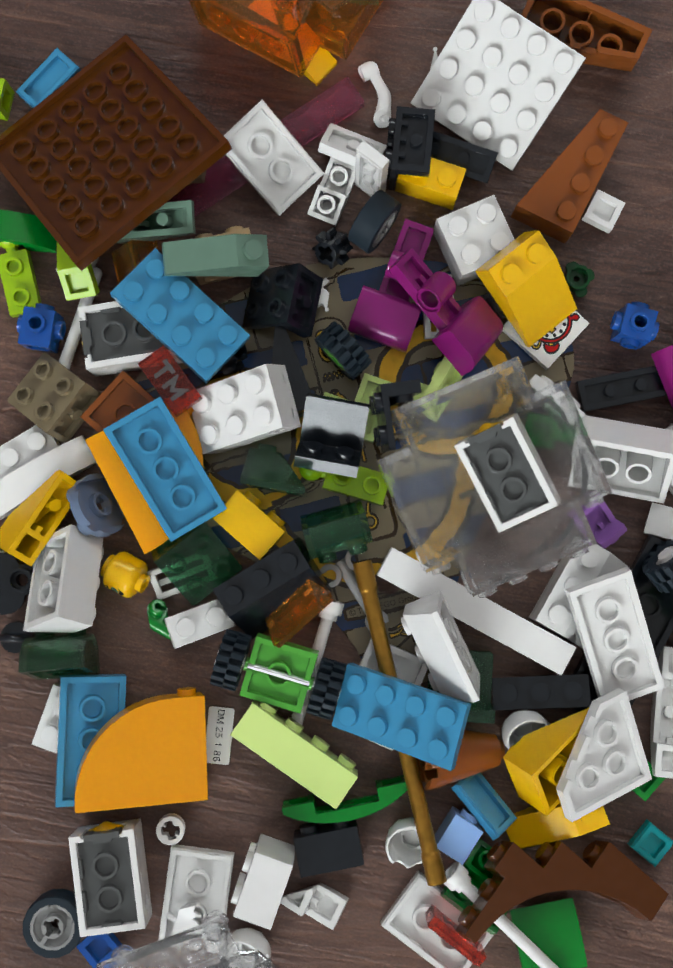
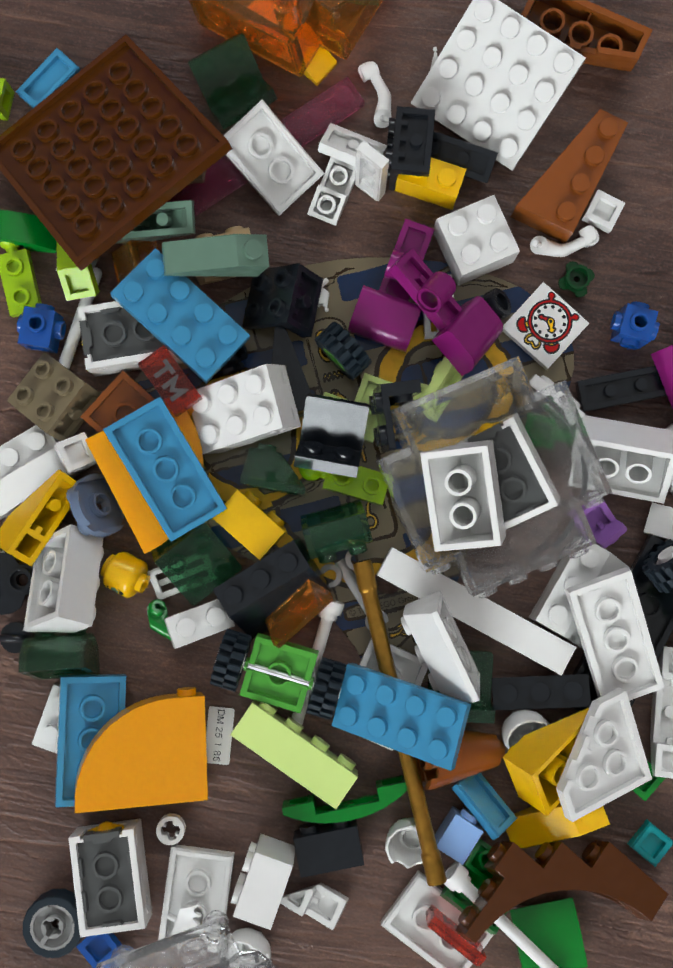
(75, 453): none -> white plate
(230, 80): none -> clear green bracket
(332, 248): black gear -> none
(374, 221): black wheel -> none
(463, 496): none -> white slope
(528, 286): yellow slope -> none
(543, 246): none -> white piece

